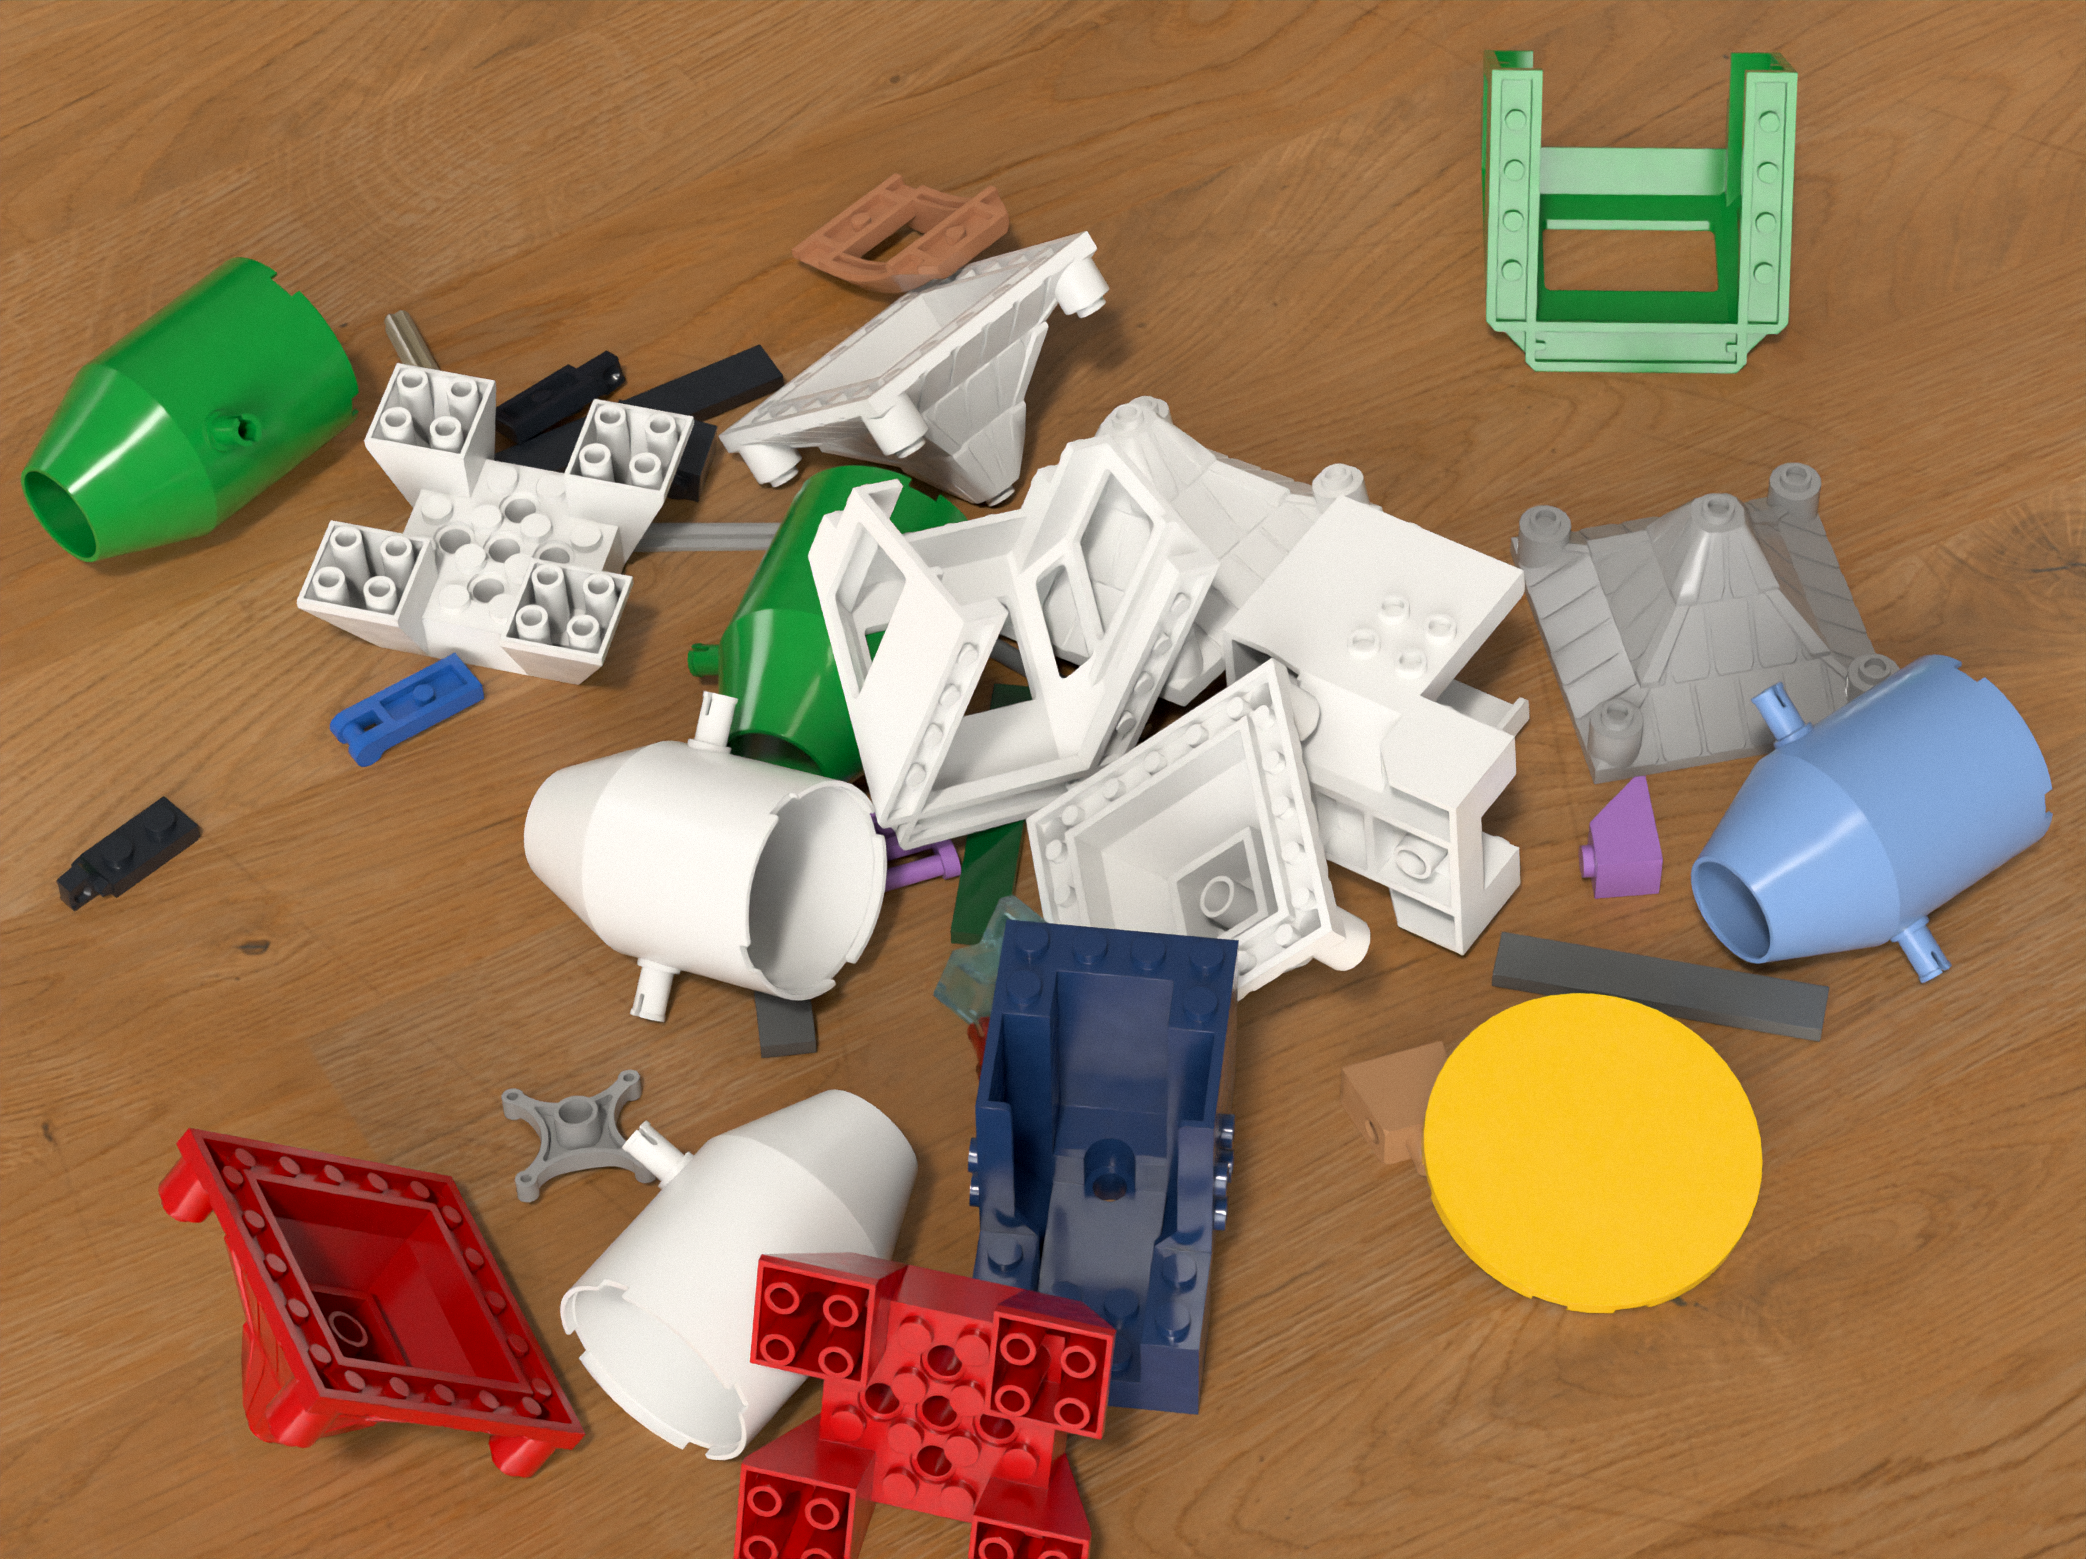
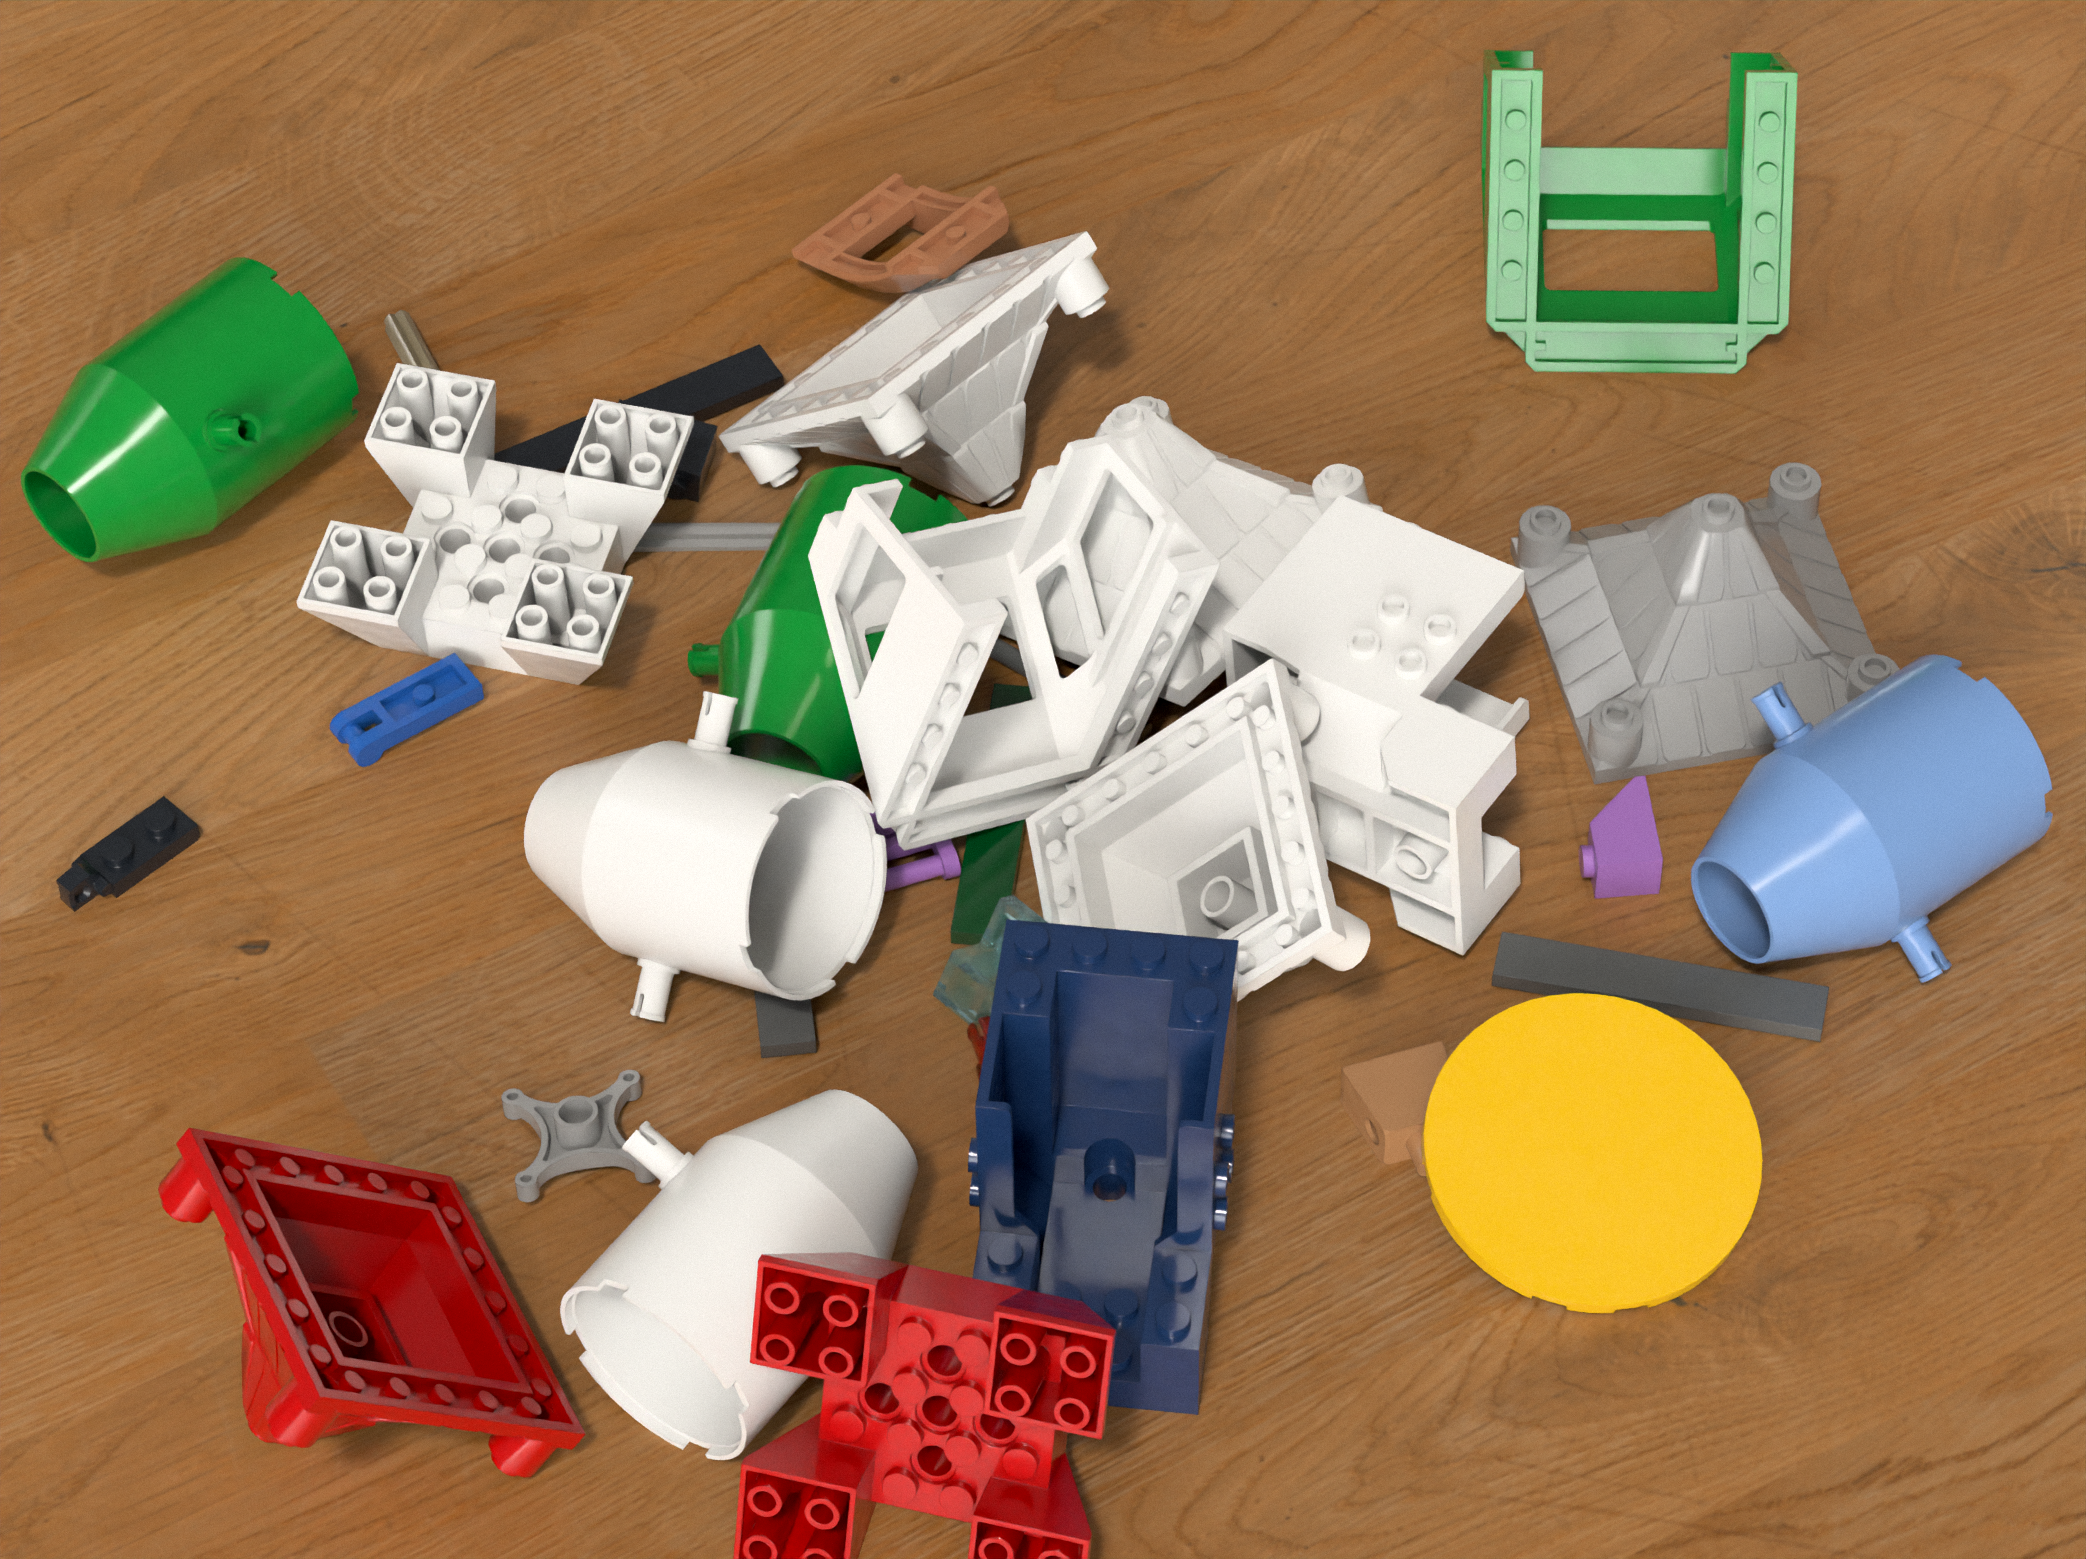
(557, 397): black hinge -> none

